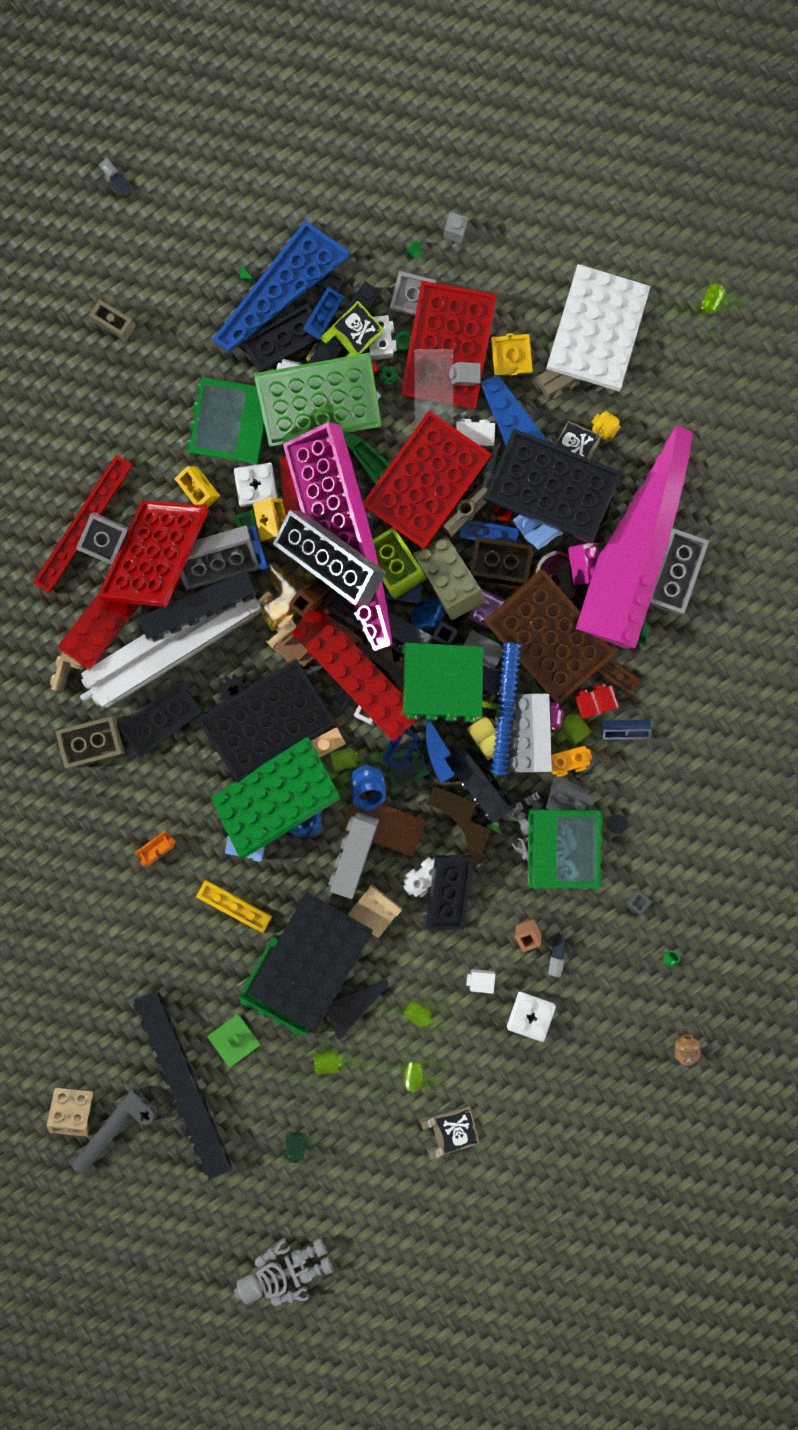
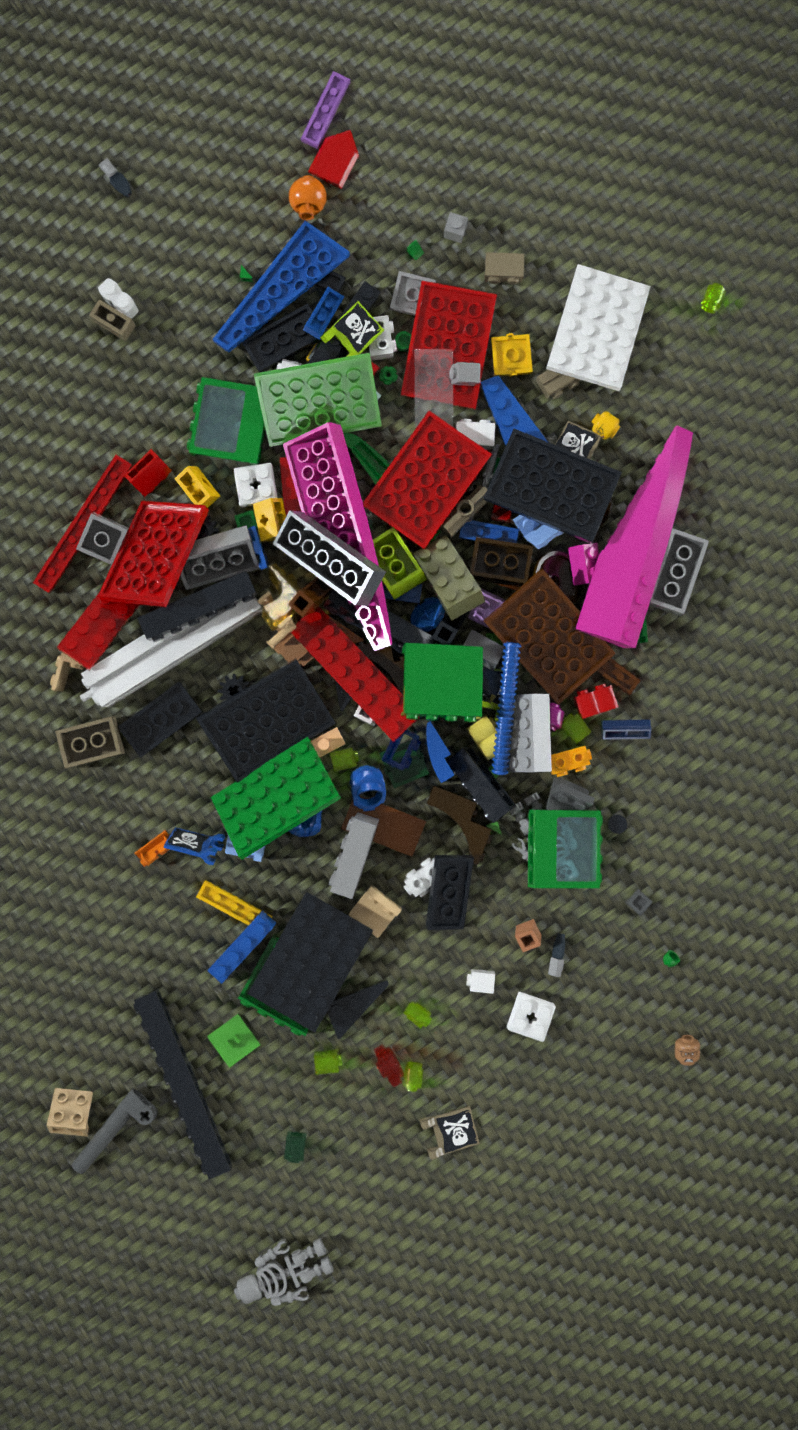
(116, 298): none -> white brick
(148, 473): none -> red brick
(195, 844): none -> flag
(242, 946): none -> blue brick
(307, 197): none -> orange brick
(325, 110): none -> medium lavender tile
(335, 159): none -> red tile
(389, 1065): none -> clear red gear
(504, 268): none -> dark tan brick

